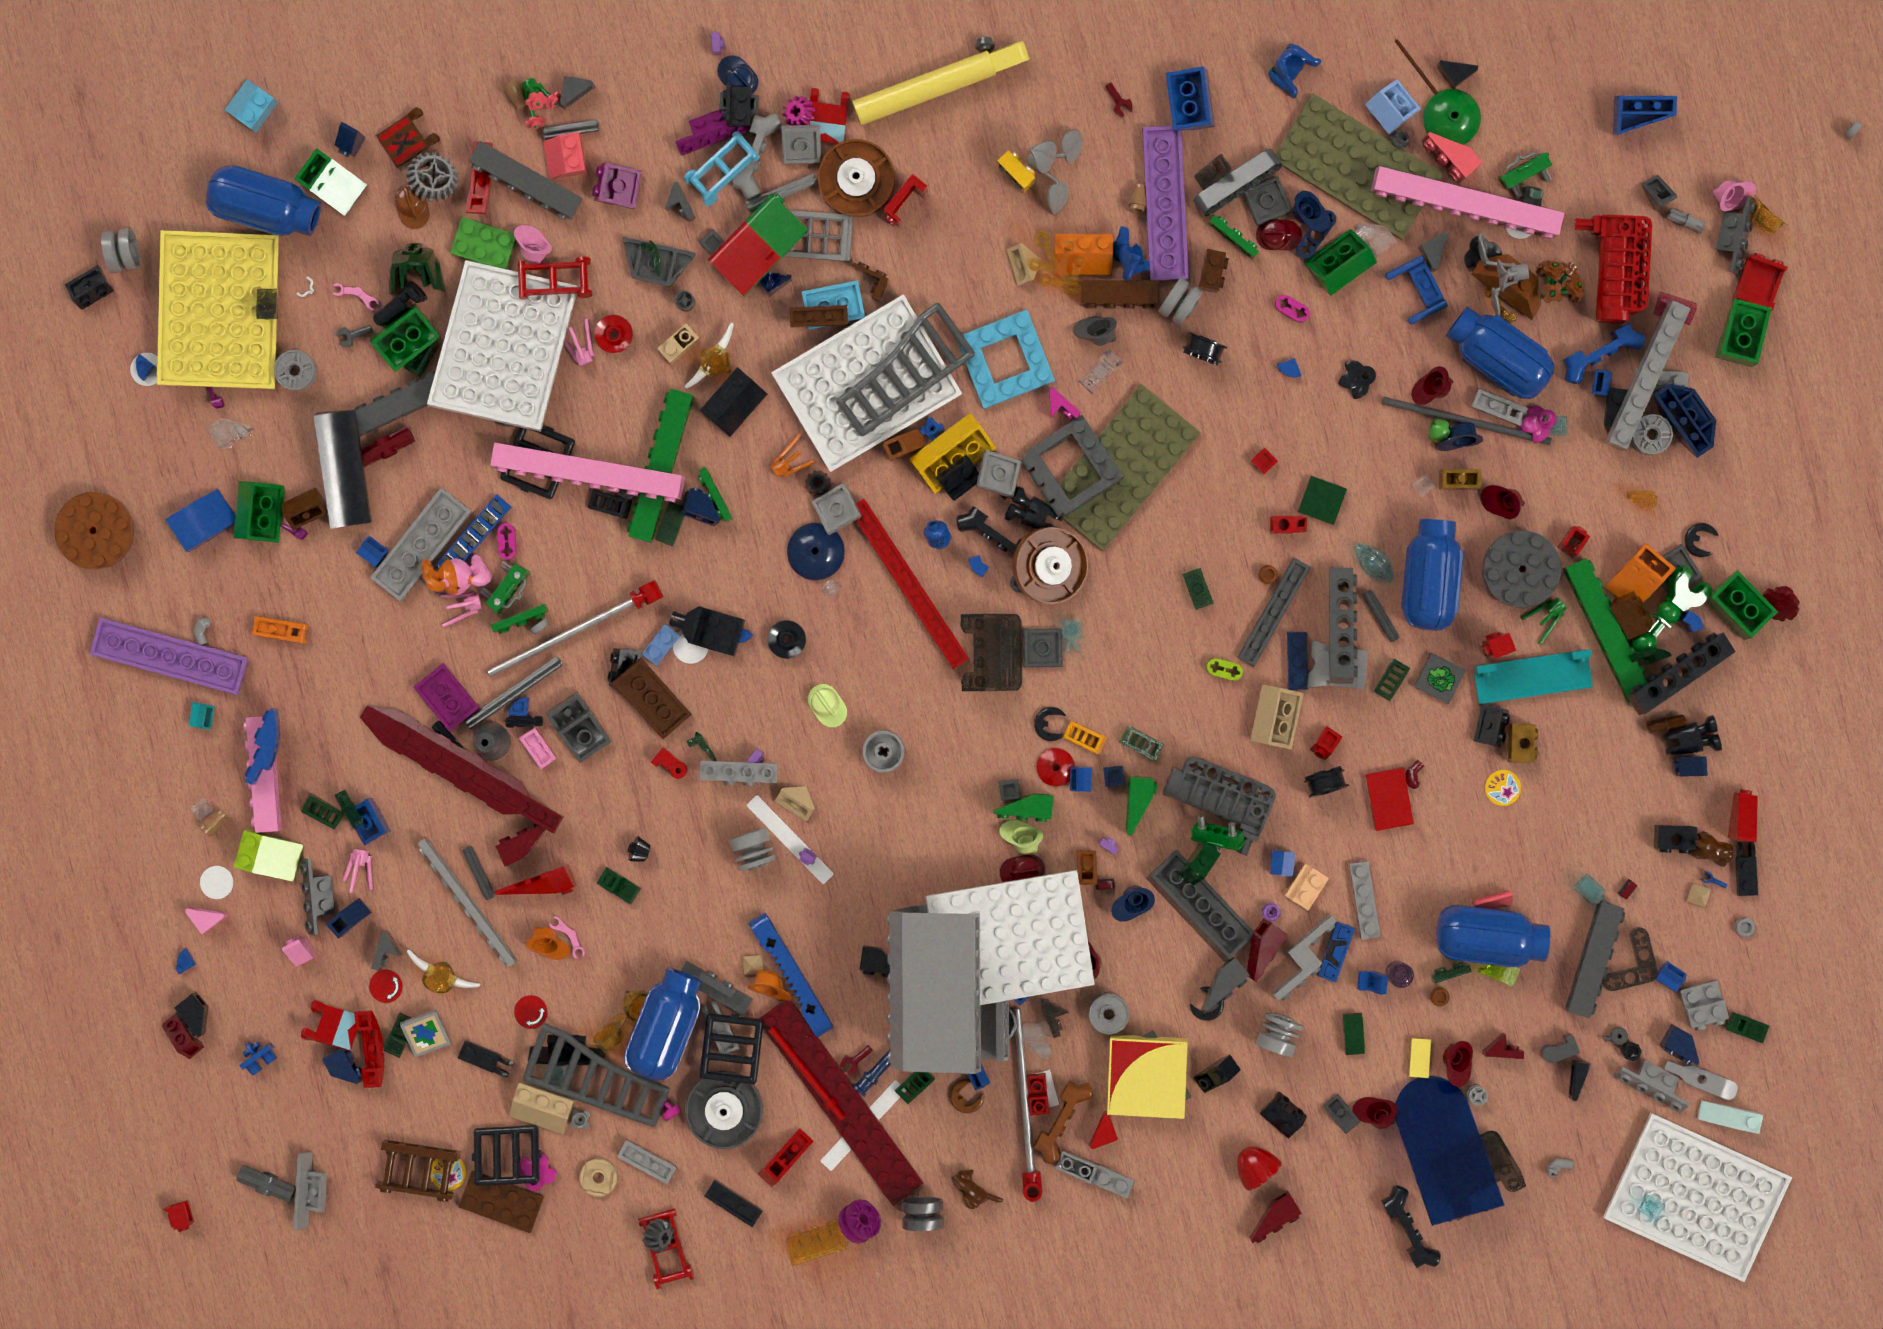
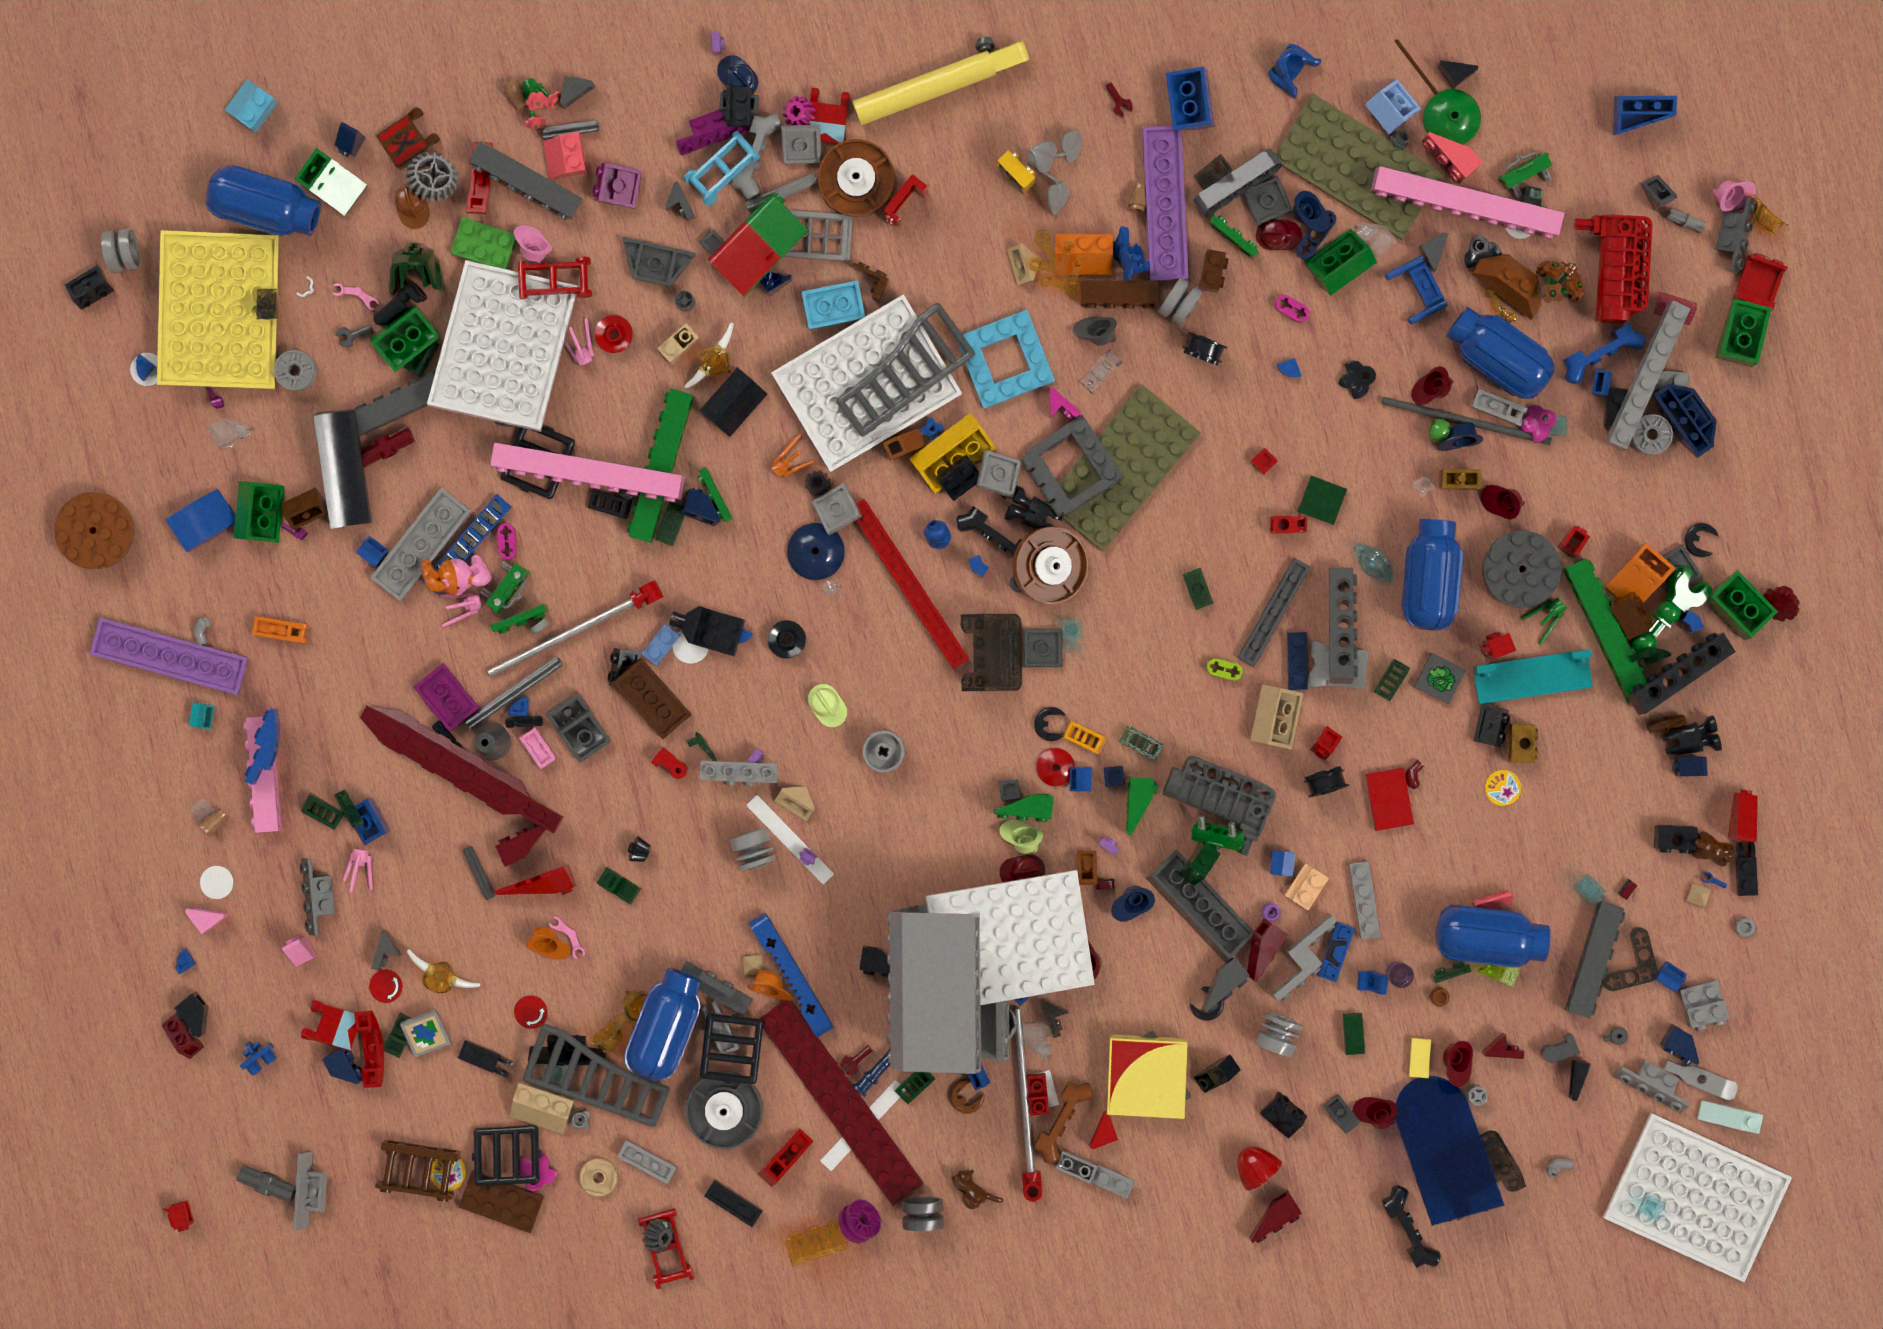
(268, 855): slope -> none
(348, 918): dark blue slope -> none
(462, 896): light grey plate -> none
(654, 254): clear green bar -> none
(670, 1111): dark pink tile -> none
(818, 316): reddish brown plate -> none
(830, 1103): red bar -> none
(1108, 1025): light grey wheel -> none
(1268, 574): dark orange plate -> none
(1381, 616): dark grey axle -> none
(1514, 273): light grey plant -> none
(1631, 1051): black tile -> none
(1639, 496): clear yellow bracket -> none
(1747, 1027): dark green slope -> none
(1853, 130): light grey tile -> none

